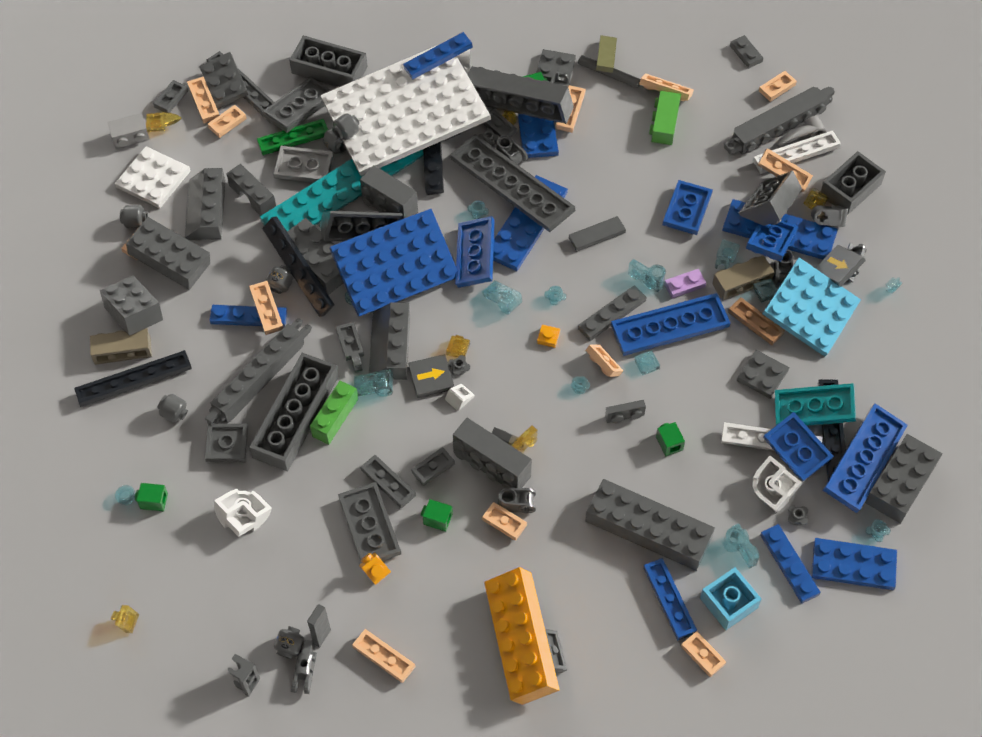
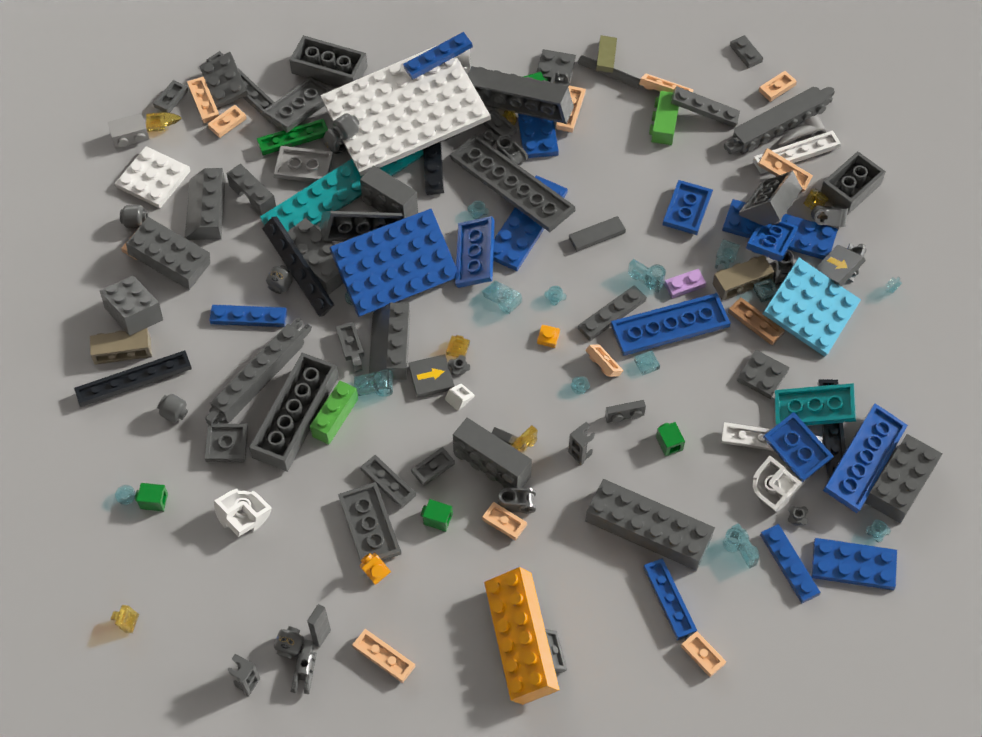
(266, 307): light nougat plate -> none
(578, 443): none -> dark grey hinge
(705, 106): none -> dark grey plate
(730, 598): medium azure brick -> none

